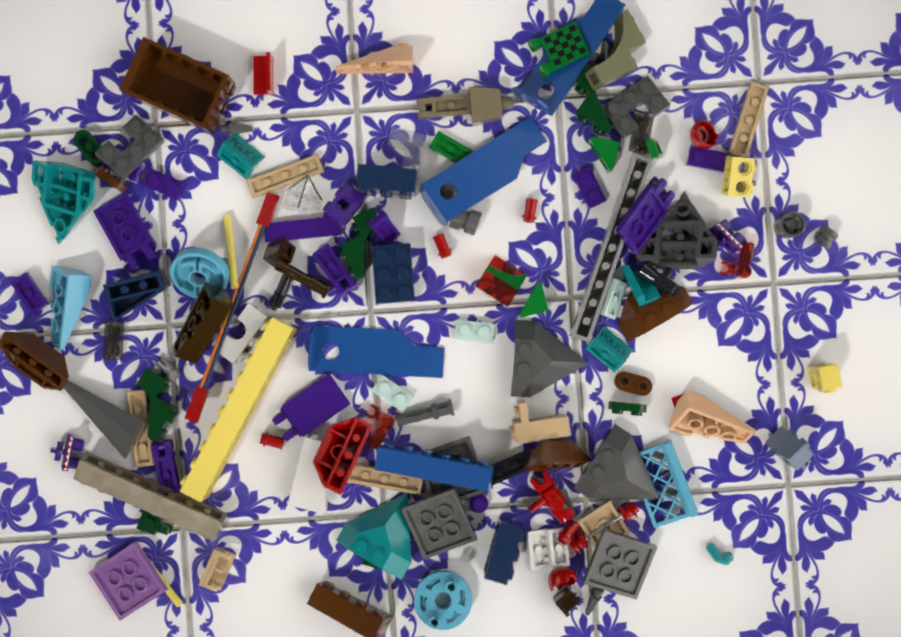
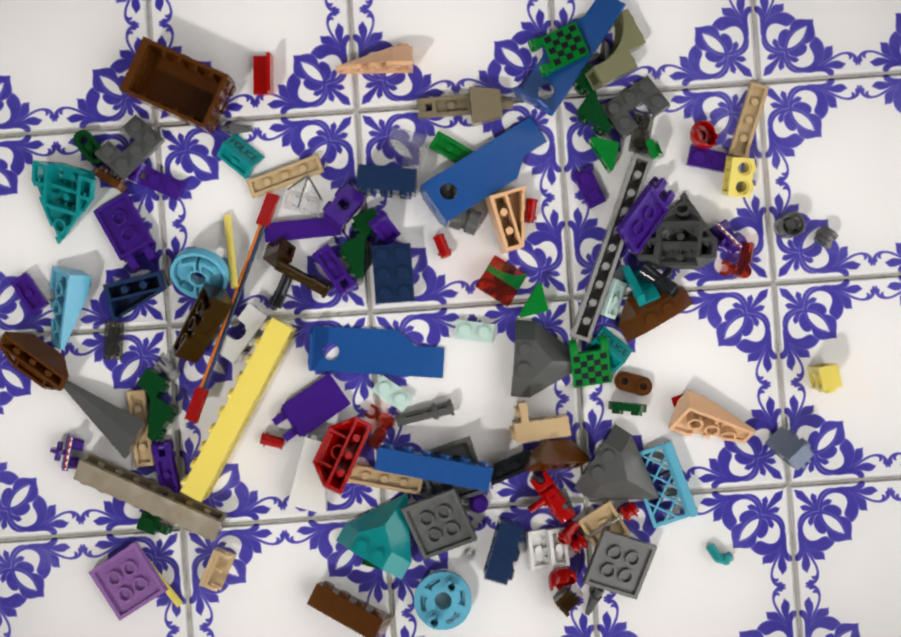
(507, 218): none -> light nougat wedge
(590, 366): none -> green flag

